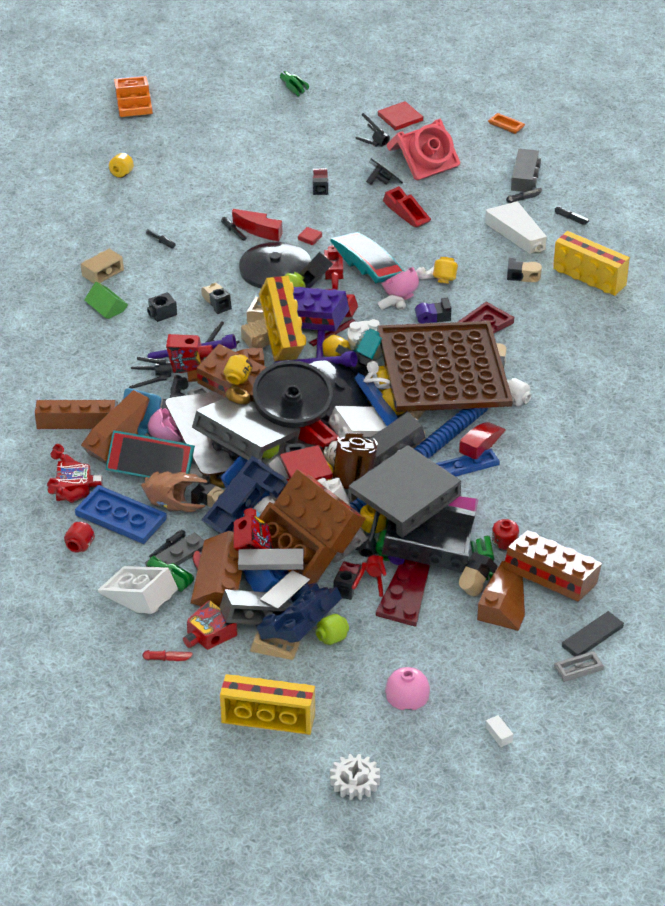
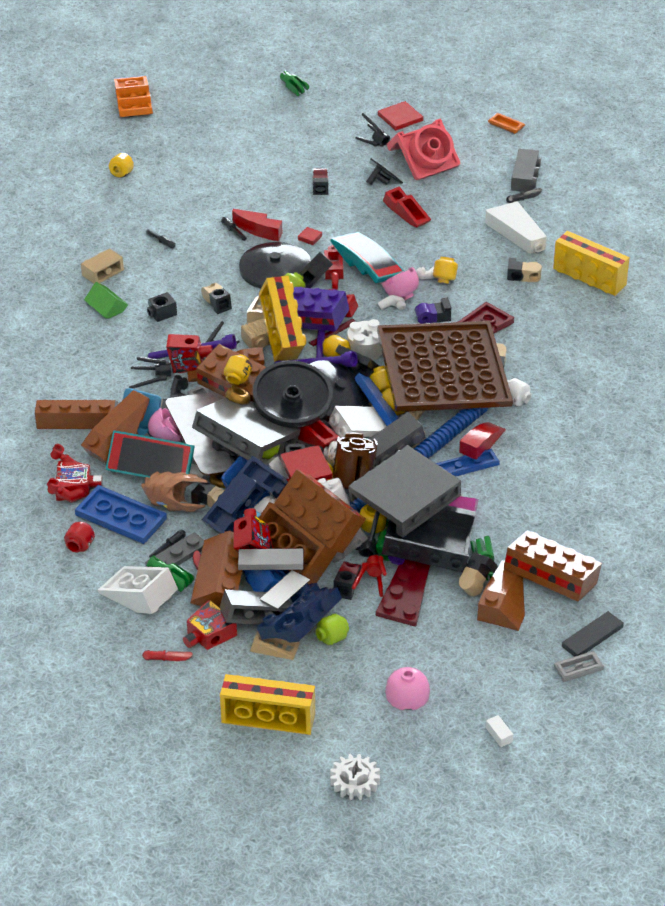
(368, 343): teal brick -> none
(373, 368): white piece -> none
(504, 533): red head -> none
(570, 215): black piece -> none

